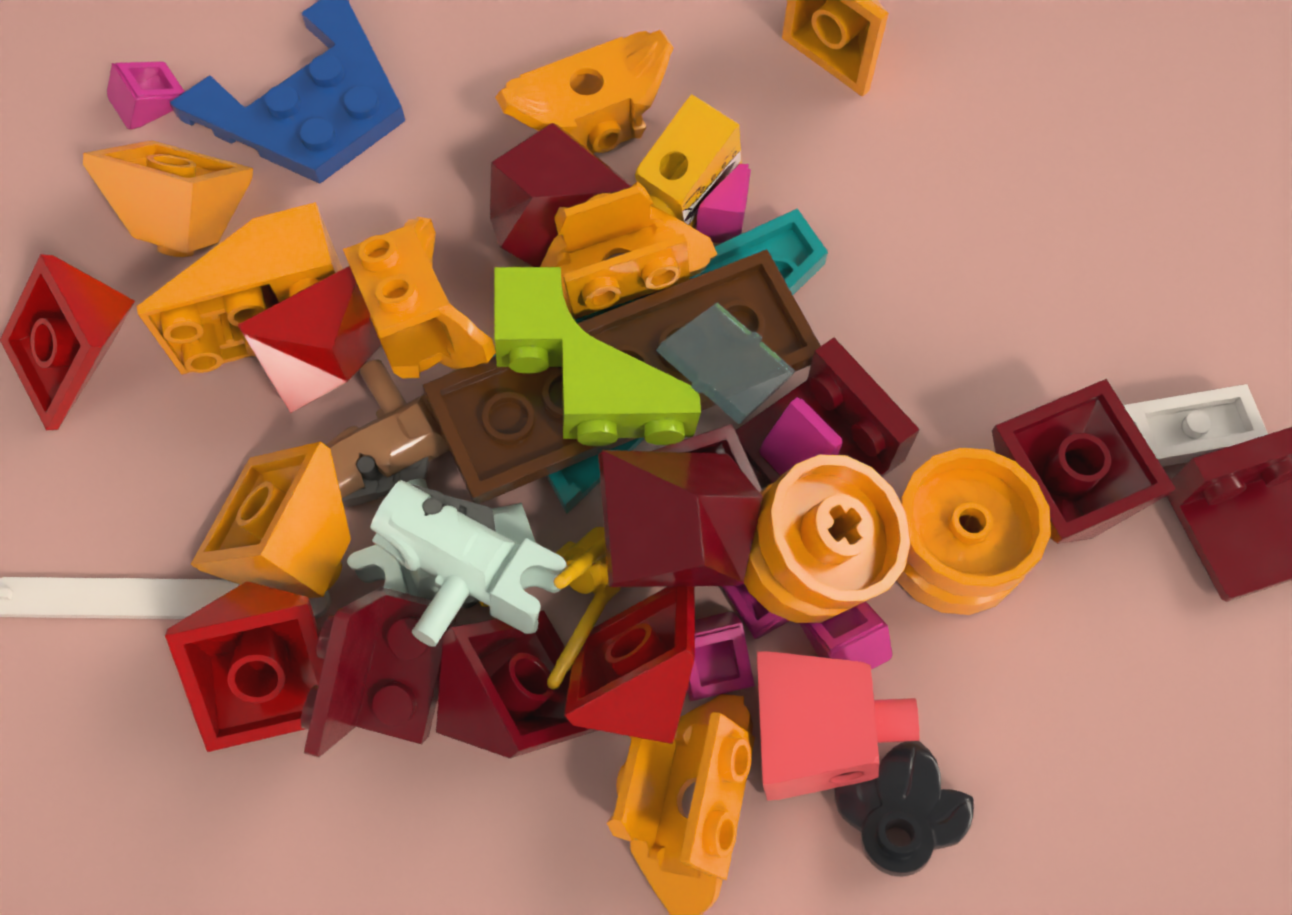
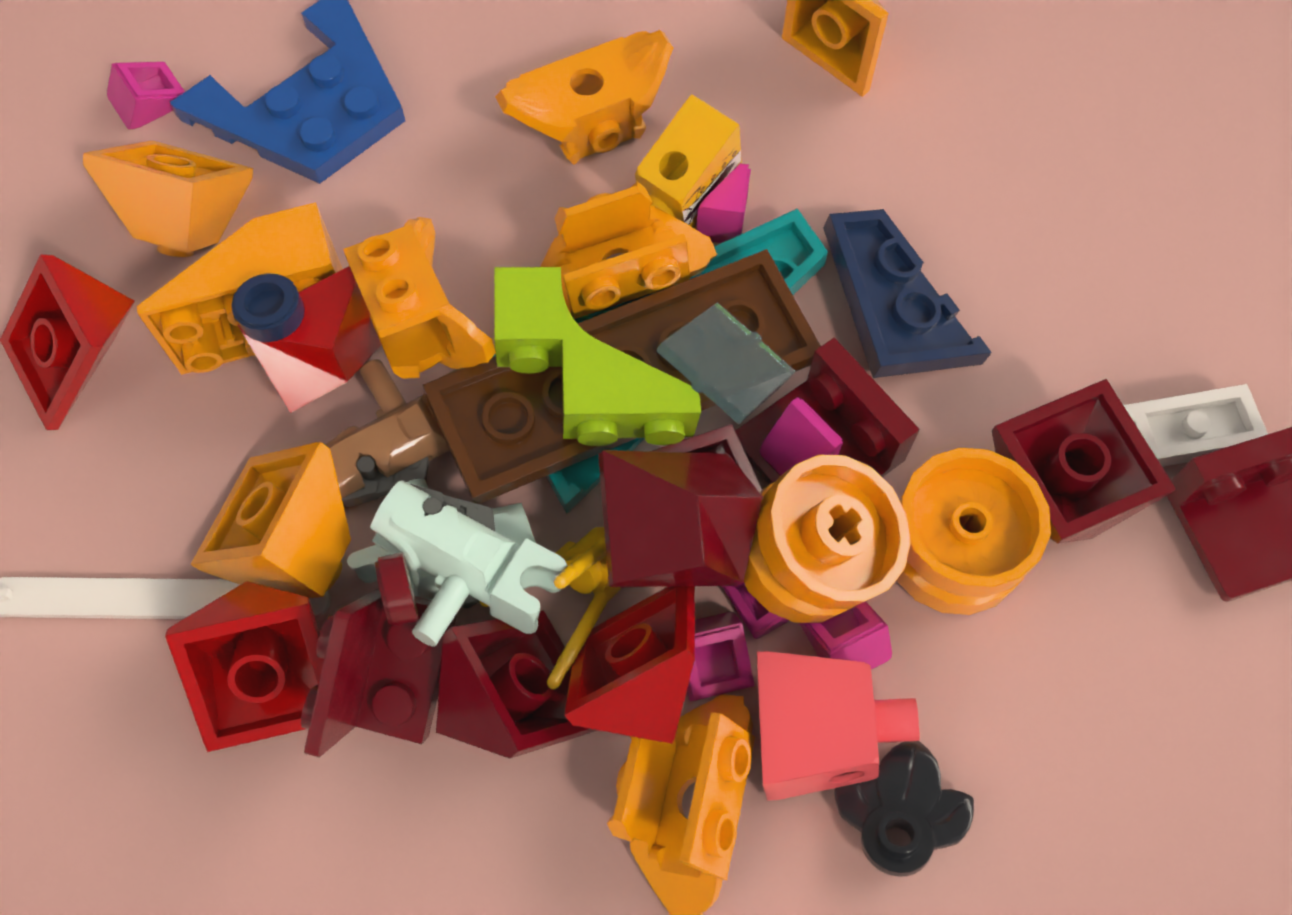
(268, 307): none -> dark blue tile
(396, 589): none -> dark red tile
(538, 179): dark red slope -> none
(892, 303): none -> dark blue wing

